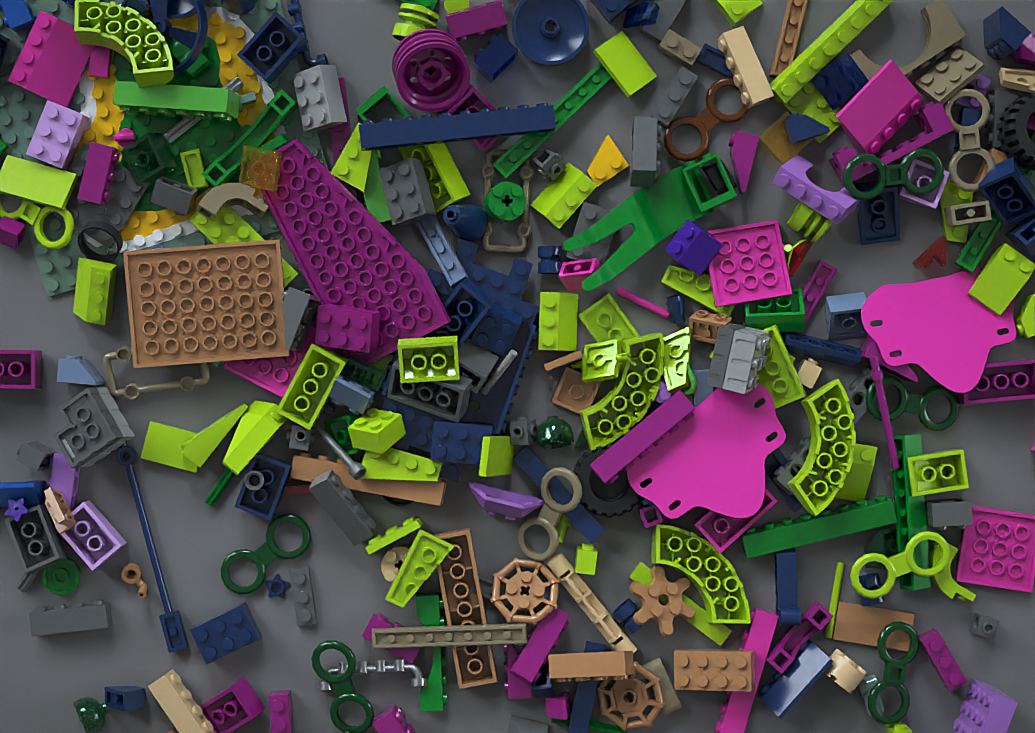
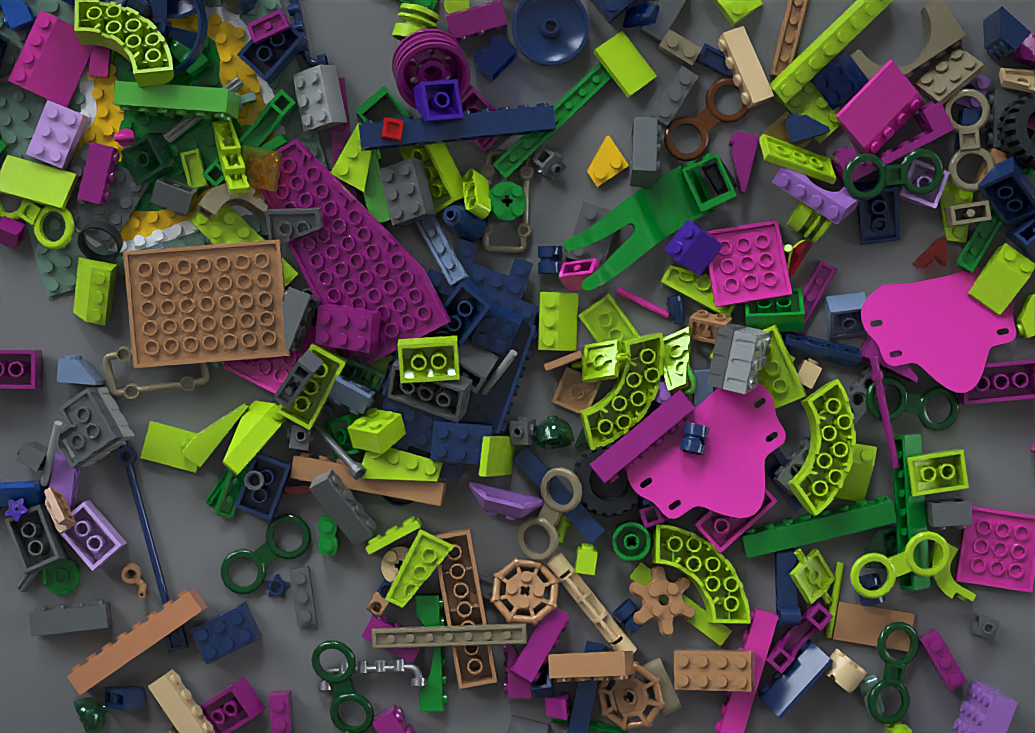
(51, 453): none -> light grey bar
(137, 641): none -> nougat brick
(230, 157): none -> lime slope
(230, 493): none -> green tile
(268, 26): none -> magenta plate
(292, 222): none -> dark grey wing
(298, 379): none -> dark grey slope
(329, 540): none -> green brick
(378, 602): none -> medium nougat leg
(392, 129): none -> red tile
(438, 100): none -> dark purple slope
(476, 194): none -> lime beam
(564, 196): lime slope -> none
(632, 551): none -> green brick
(694, 438): none -> dark blue wheel
(797, 159): none -> lime tile
(812, 576): none -> lime plate

